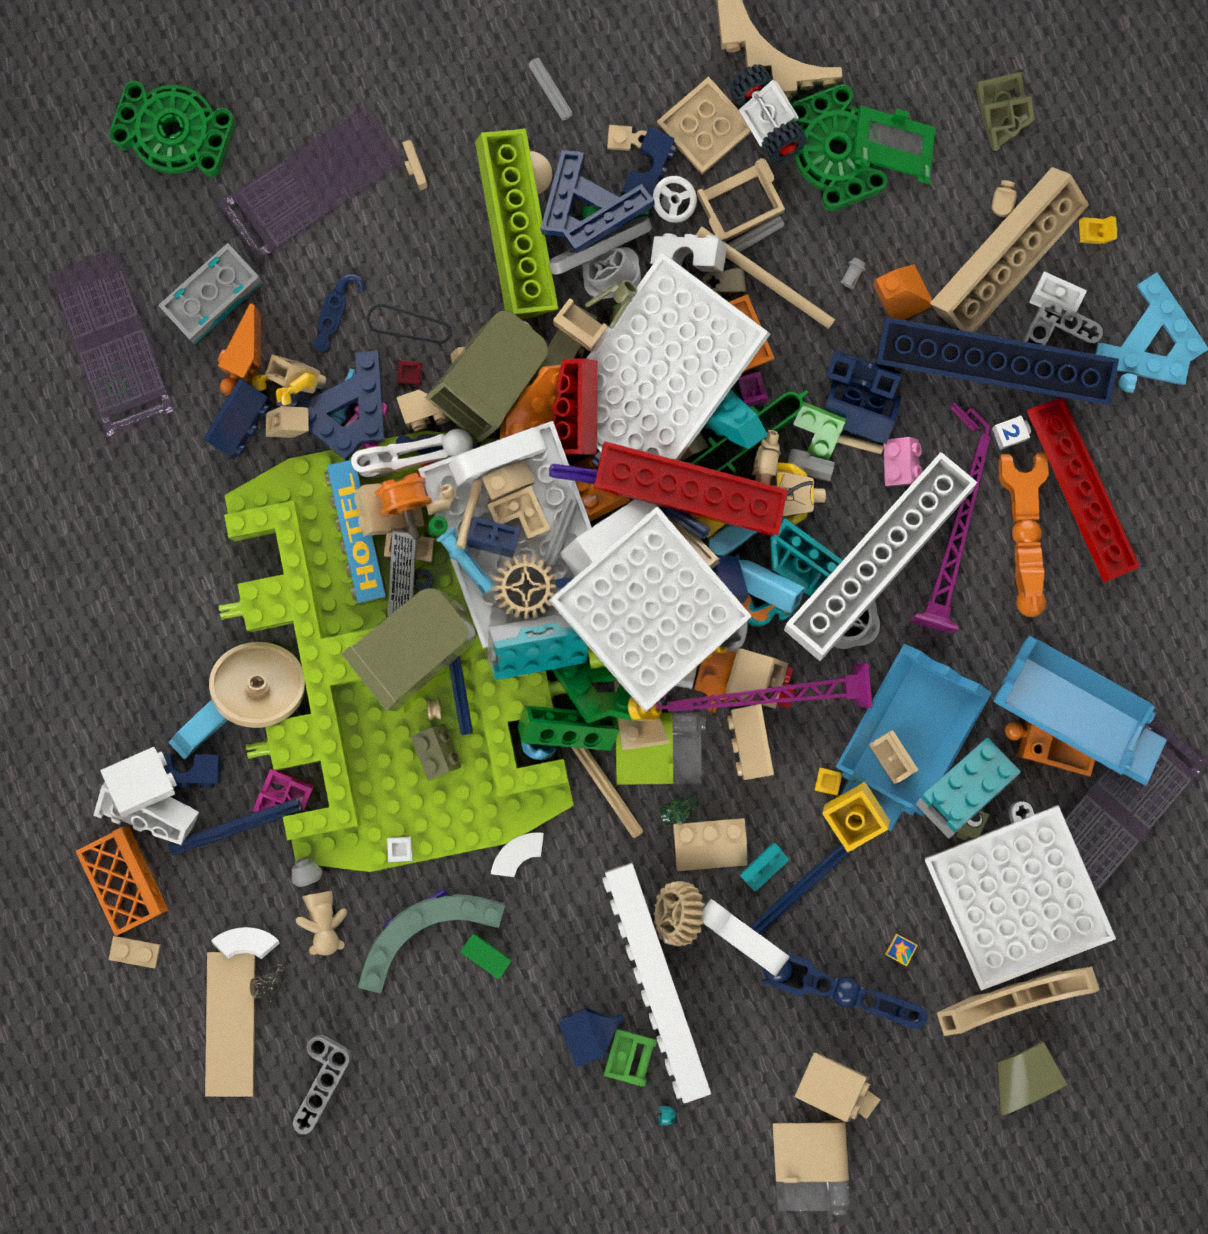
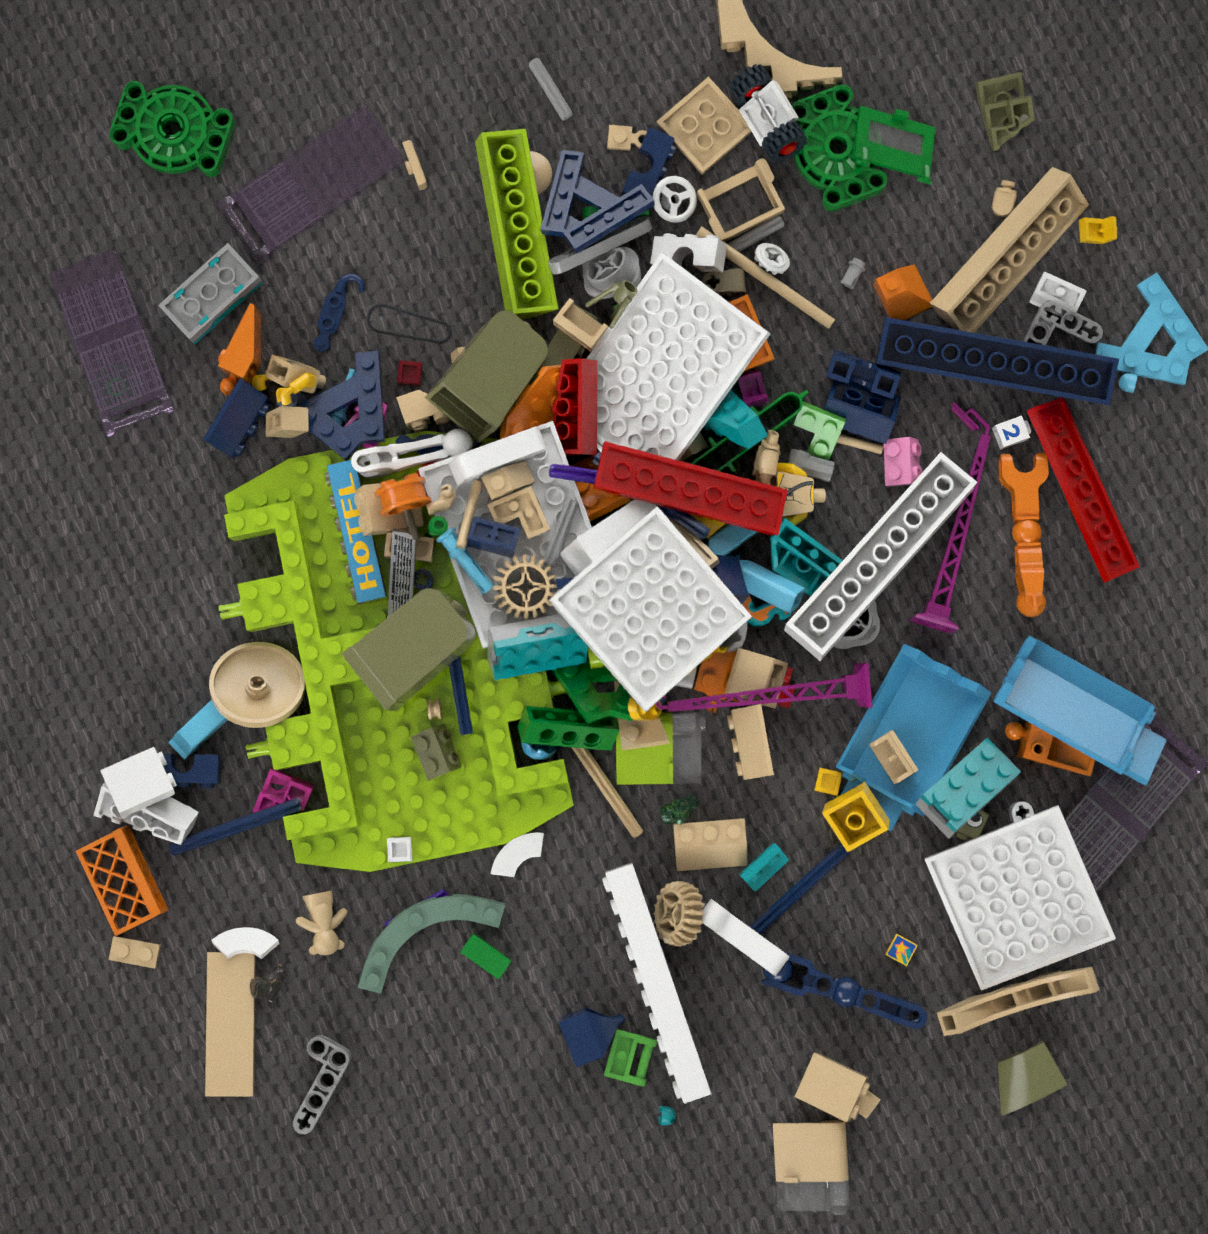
(305, 872): light grey cone -> none
(769, 251): none -> white gear

